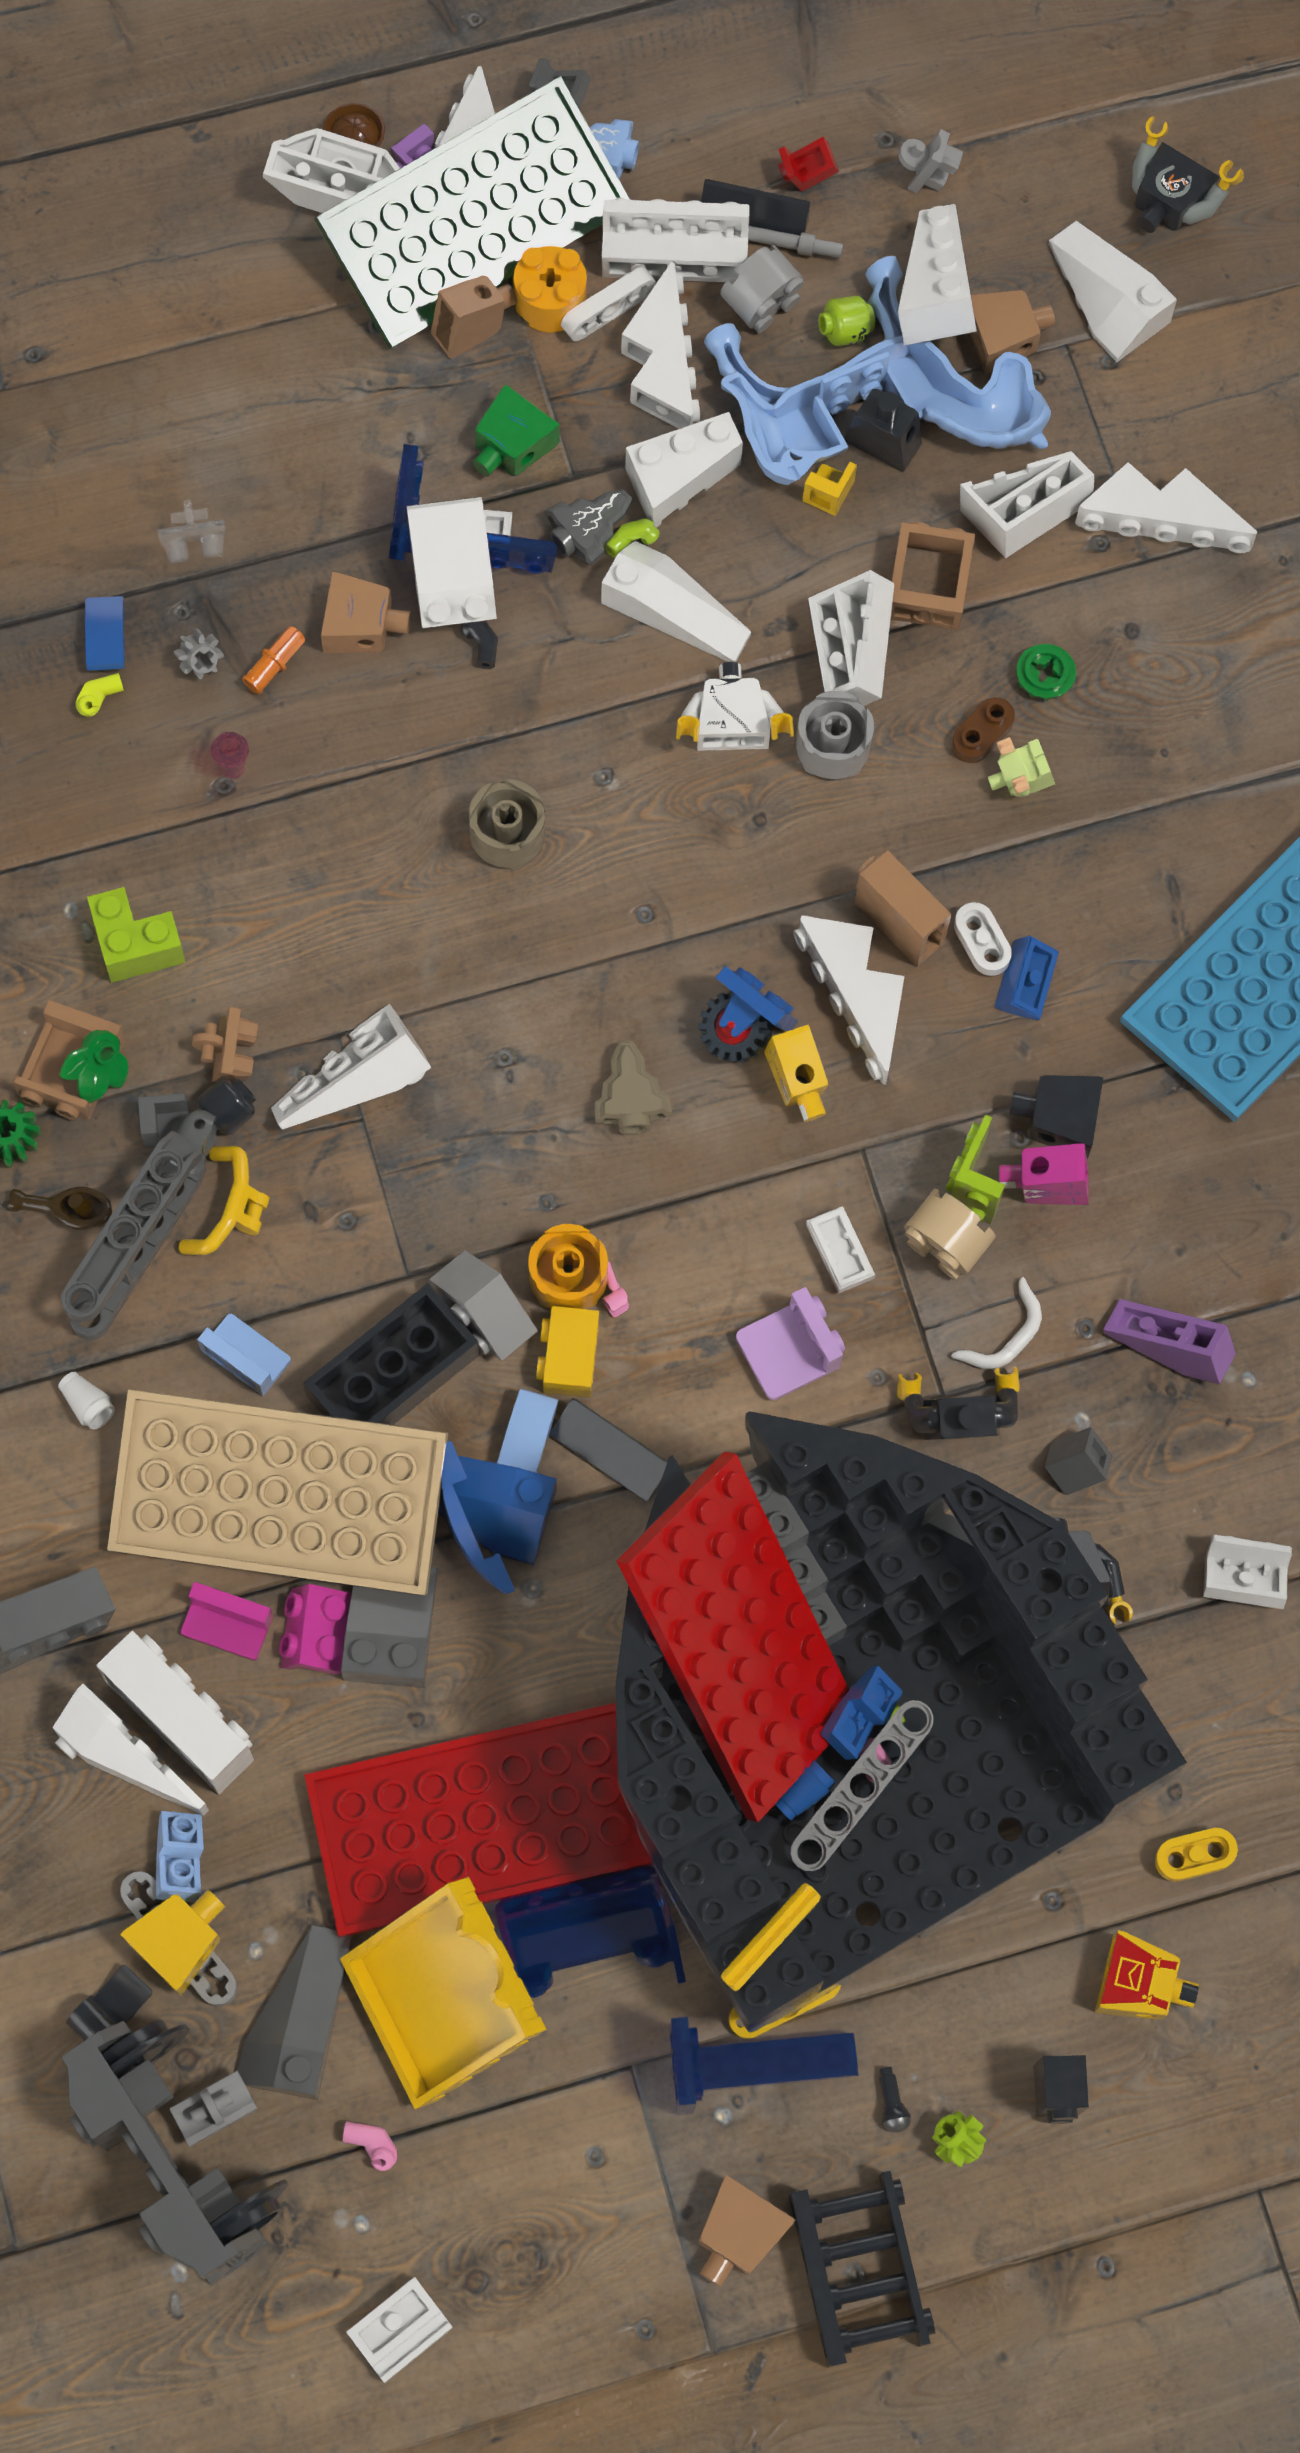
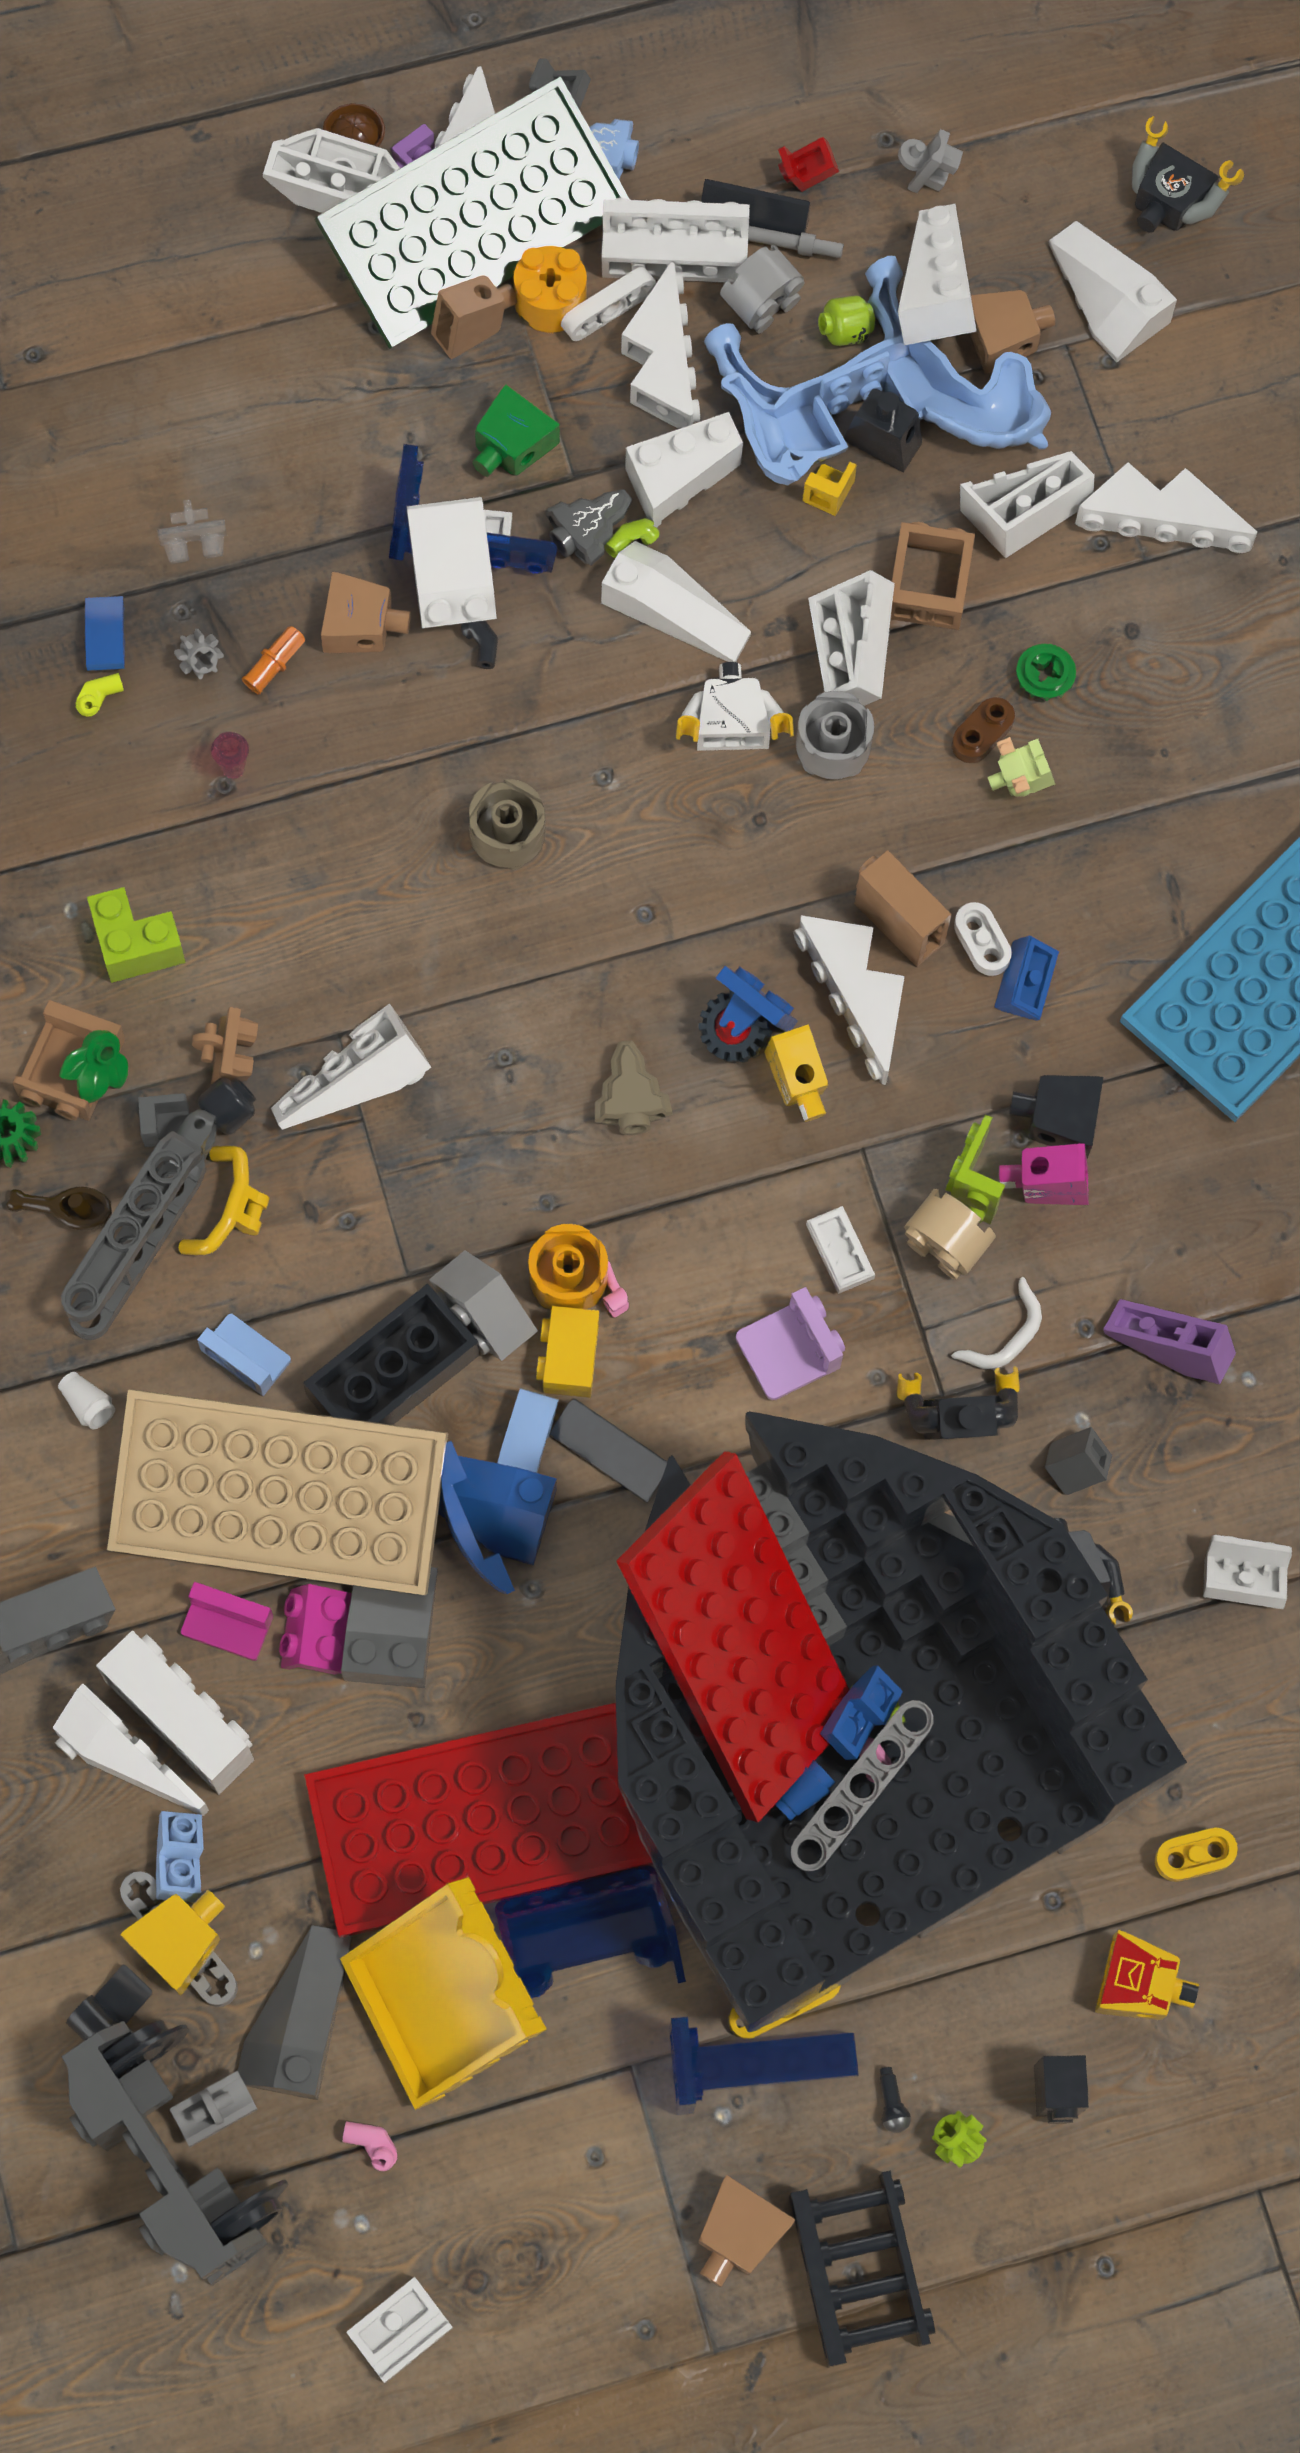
(770, 1936): yellow axle -> none

